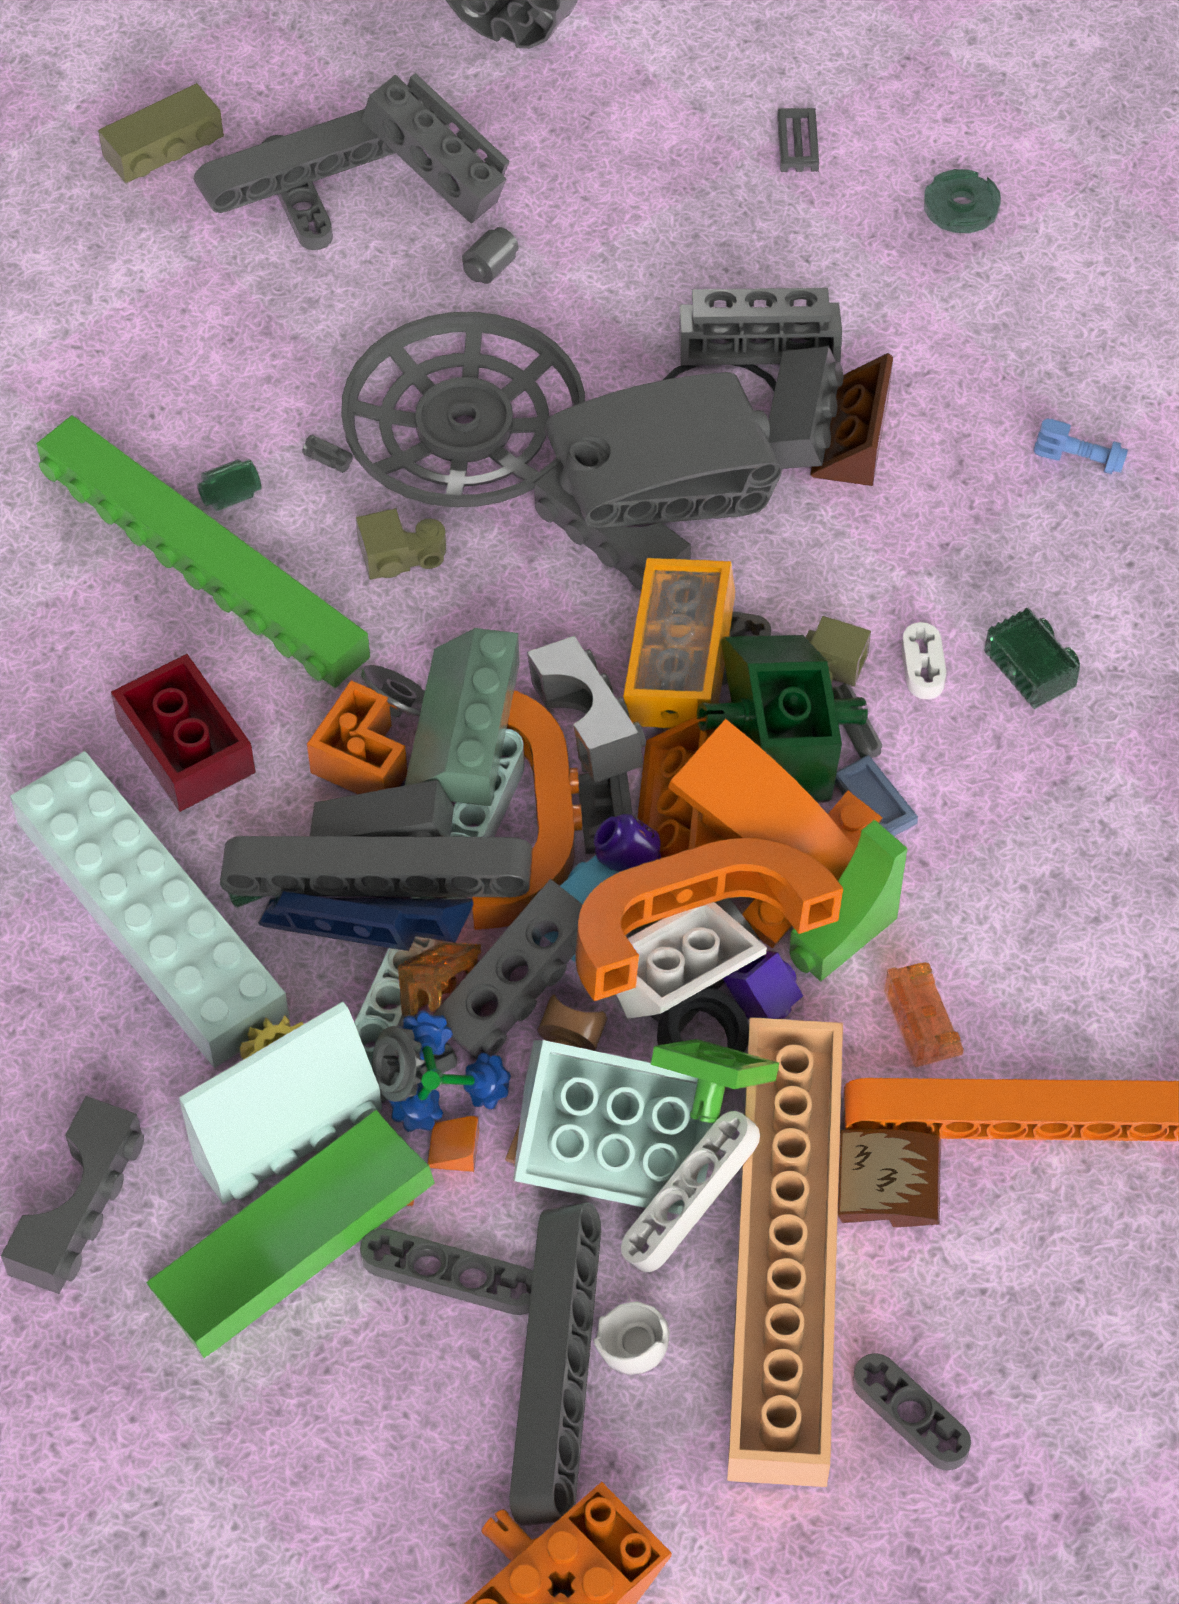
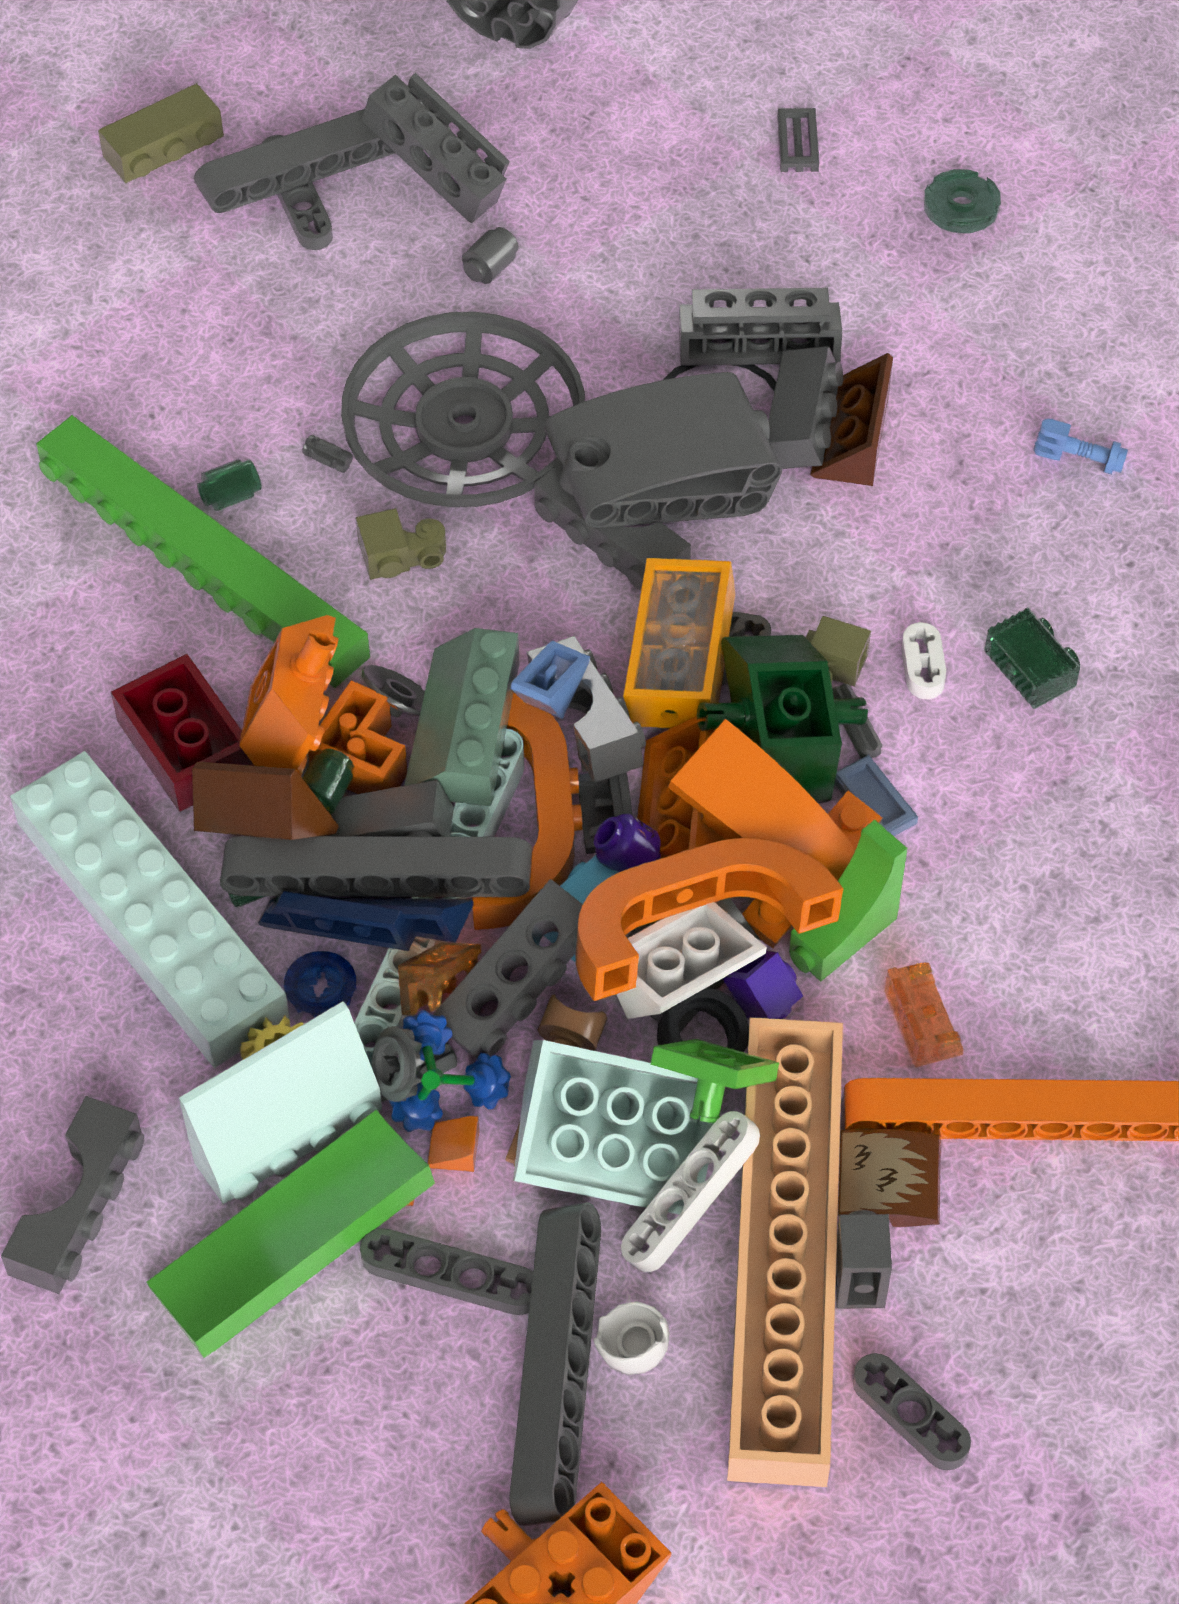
(257, 802): none -> reddish brown slope
(289, 697): none -> orange slope
(307, 971): none -> clear blue gear
(329, 777): none -> clear green brick
(551, 678): none -> medium blue slope
(863, 1260): none -> dark grey brick

